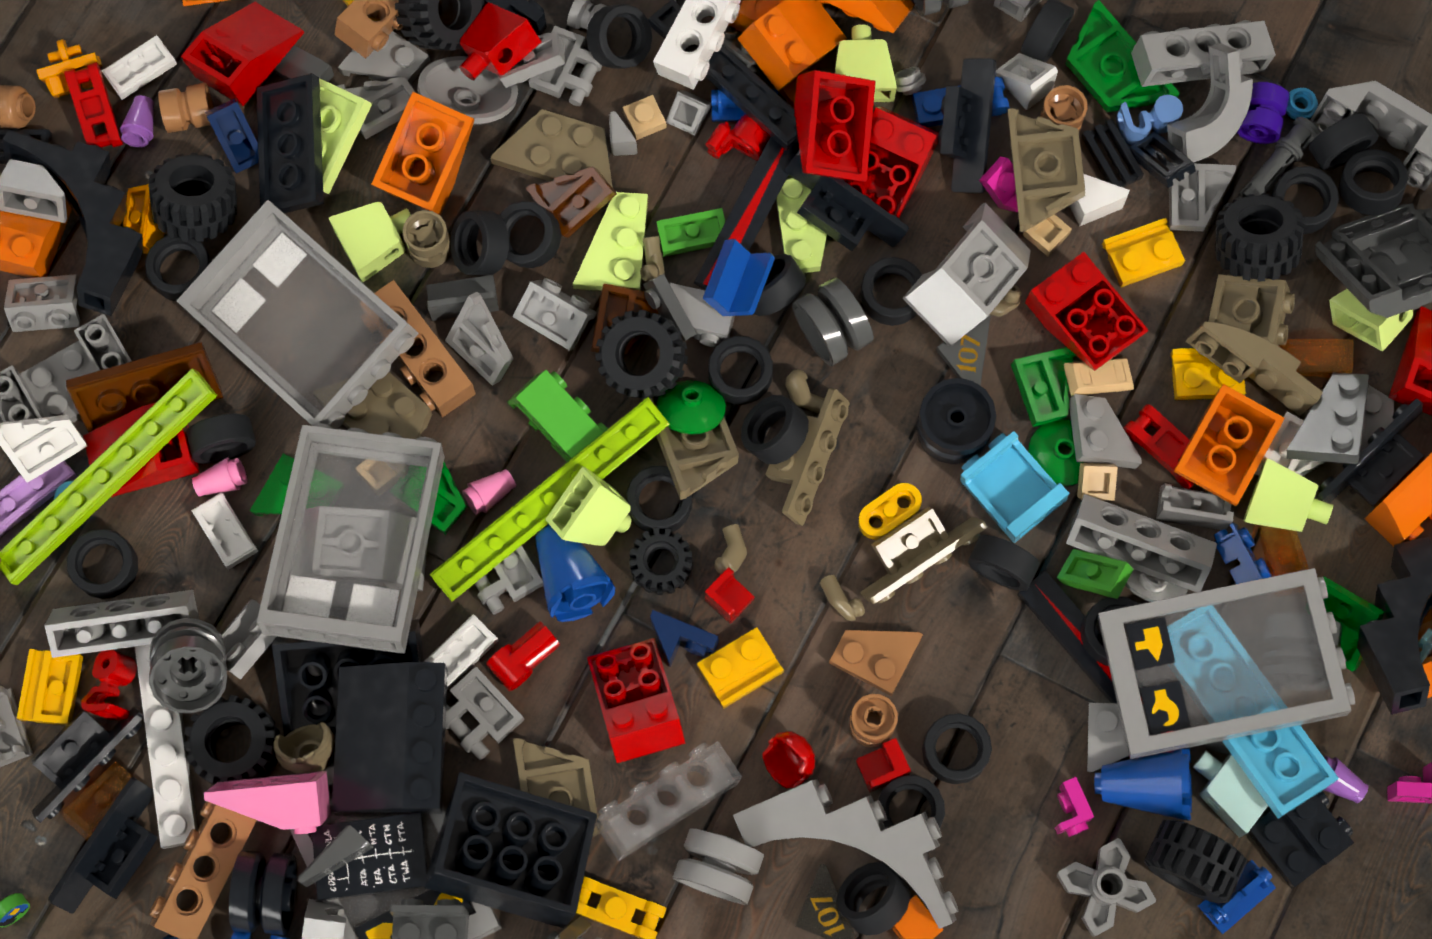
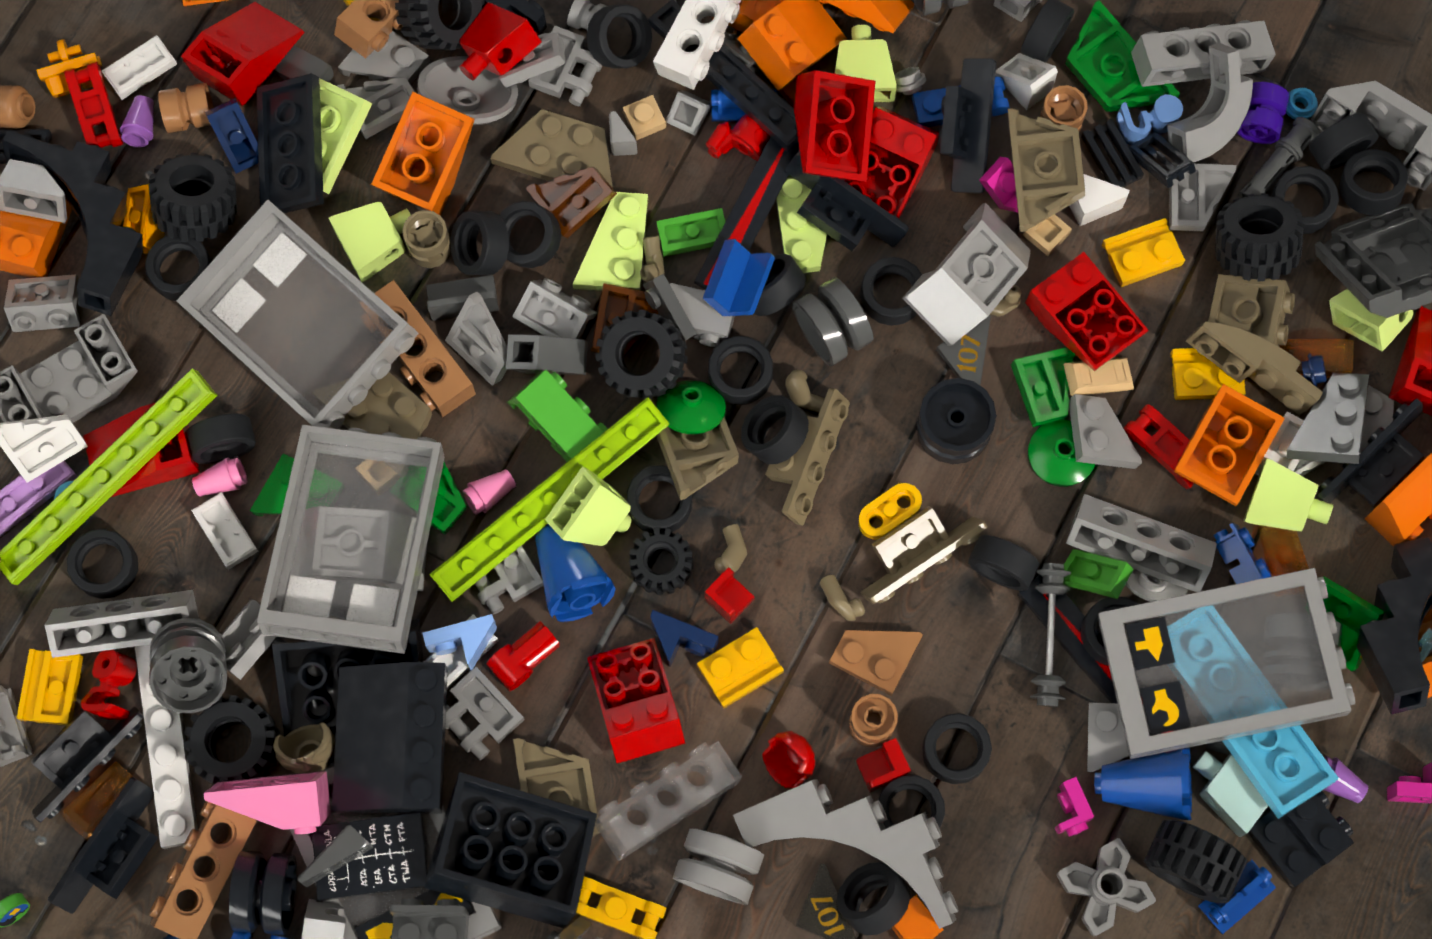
(125, 387): reddish brown tile -> none
(471, 634): none -> light blue slope
(538, 353): none -> dark grey slope
(1012, 486): medium azure panel -> none
(1051, 585): none -> dark grey axle
(1097, 480): tan plate -> none
(1193, 508): light grey hinge -> none
(1314, 369): none -> dark blue plate

